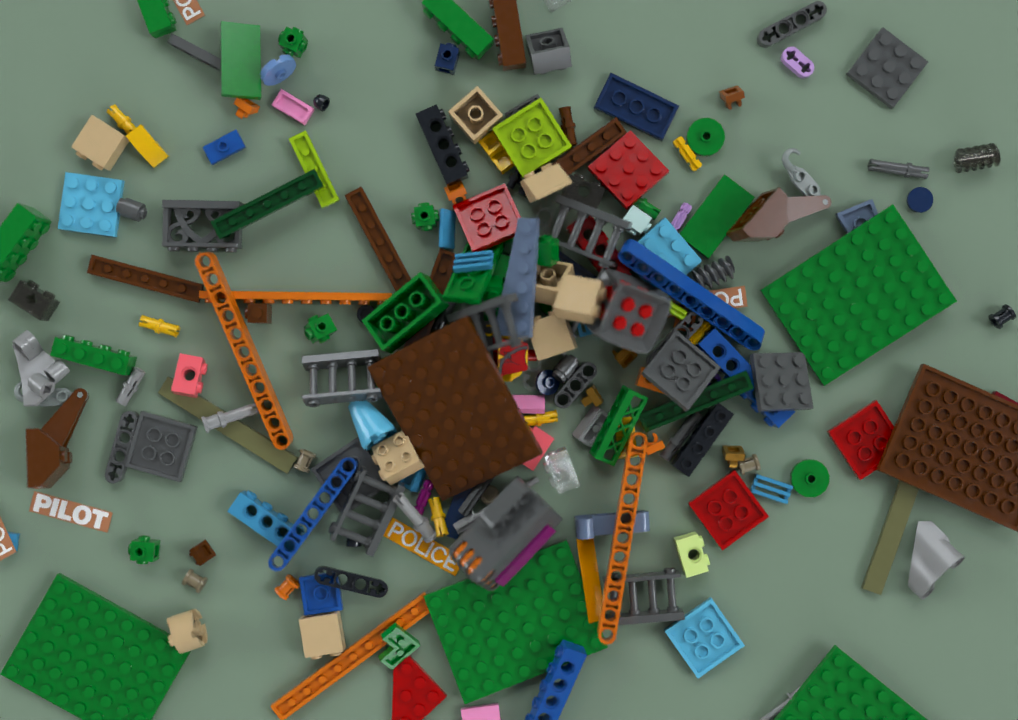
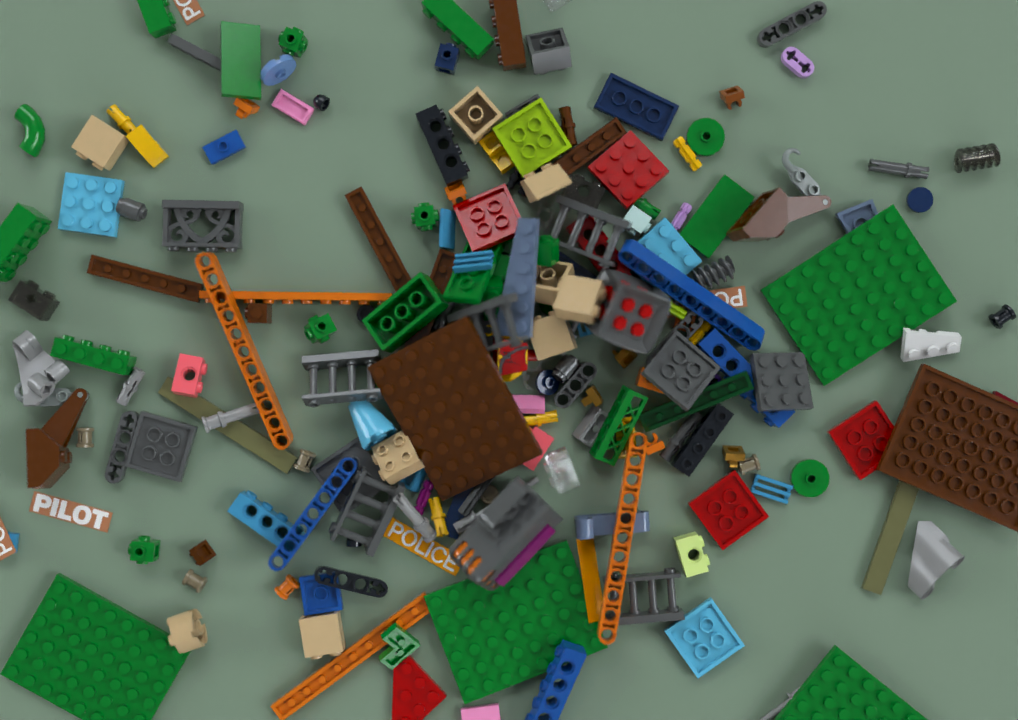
(34, 130): none -> green cylinder
(84, 437): none -> dark tan bush
(159, 326): yellow pin -> none
(267, 204): dark green plate -> none
(310, 160): lime plate -> none
(887, 68): dark grey plate -> none
(926, 344): none -> white wing

